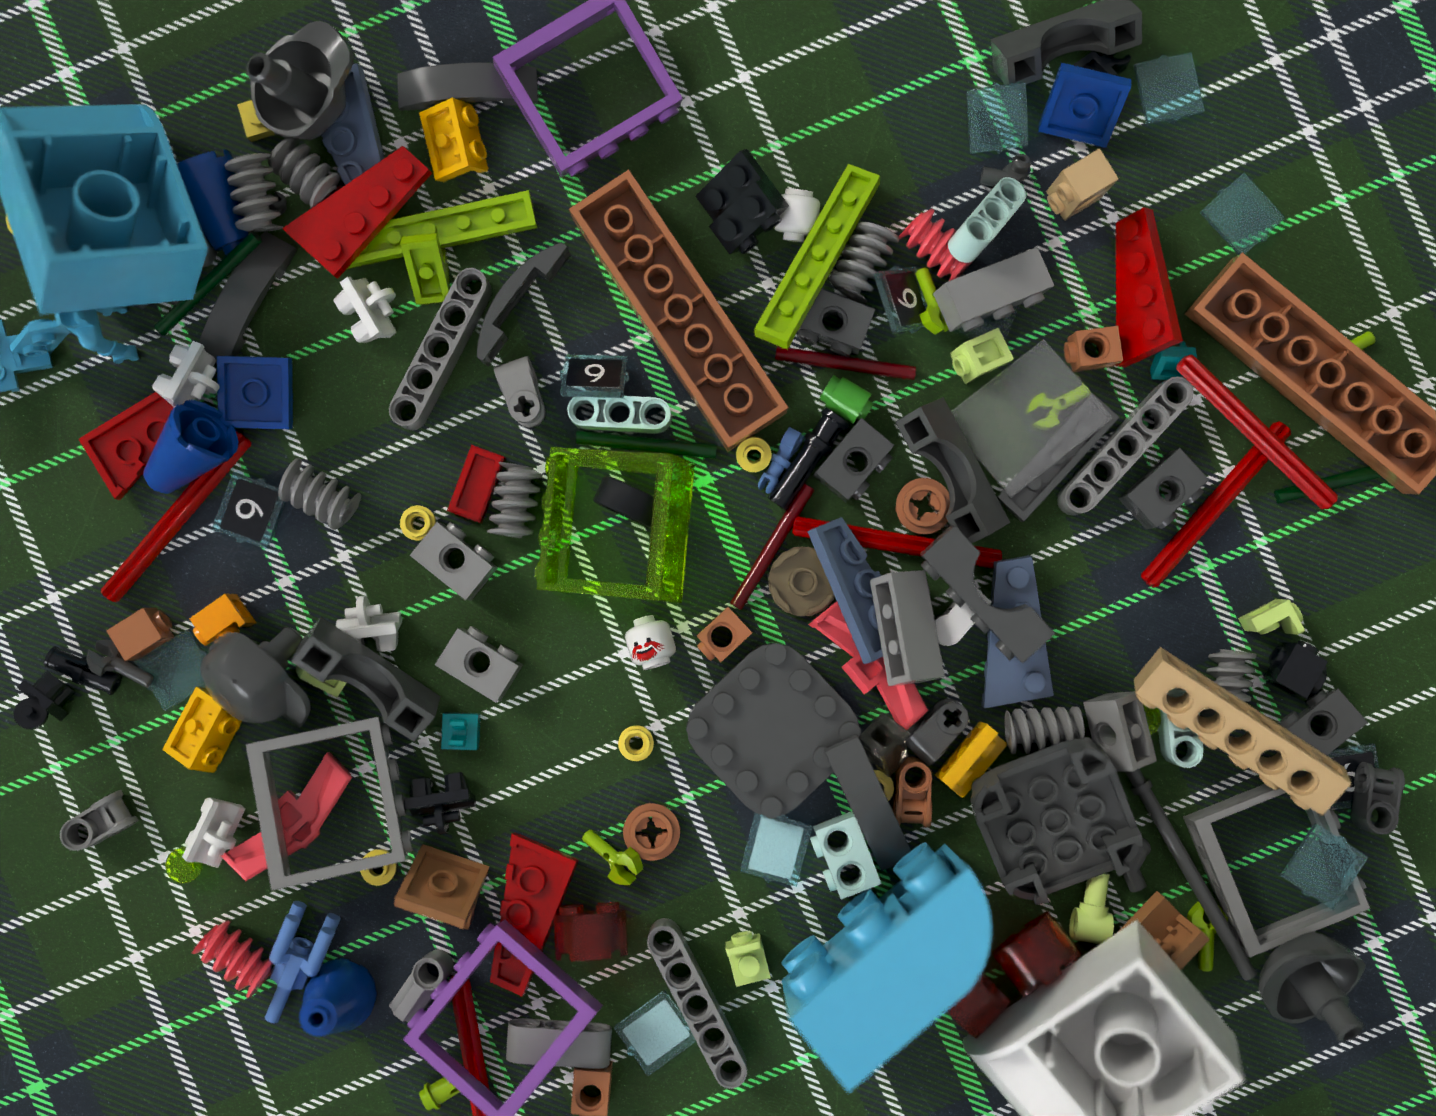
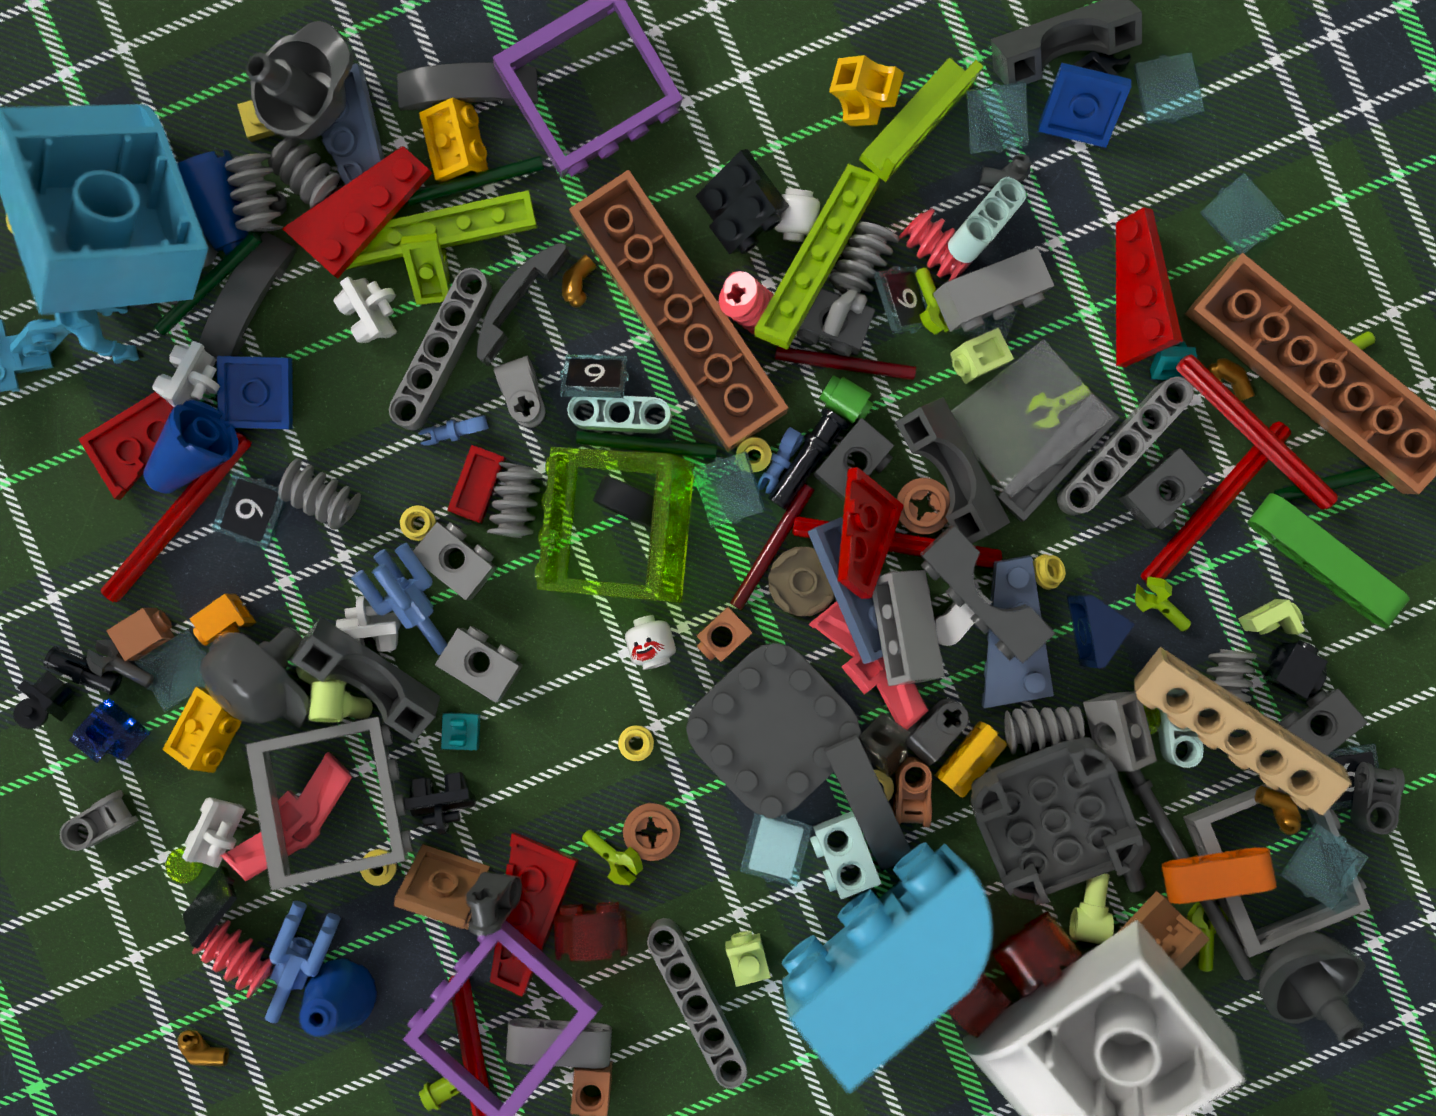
(109, 732): none -> clear blue brick
(199, 1052): none -> pearl gold arm
(209, 907): none -> black piece
(332, 703): none -> yellowish green pin
(404, 595): none -> medium blue plant
(421, 984): light grey piece -> none
(454, 430): none -> medium blue piece
(477, 180): none -> dark green bar
(492, 901): none -> dark grey piece
(573, 281): none -> pearl gold arm
(655, 1033): clear light blue piece -> none
(728, 489): none -> clear light blue piece
(744, 299): none -> coral piece
(839, 309): none -> light grey arm
(864, 89): none -> yellow brick
(866, 532): none -> red wing
(919, 118): none -> lime fence
(1048, 571): none -> light yellow plate
(1081, 185): tan brick -> none
(1096, 630): none -> dark blue slope
(1108, 345): nougat brick -> none
(1163, 590): none -> lime bar
(1219, 875): none -> orange beam
(1235, 375): none -> pearl gold arm
(1283, 807): none -> pearl gold arm
(1328, 560): none -> bright green beam

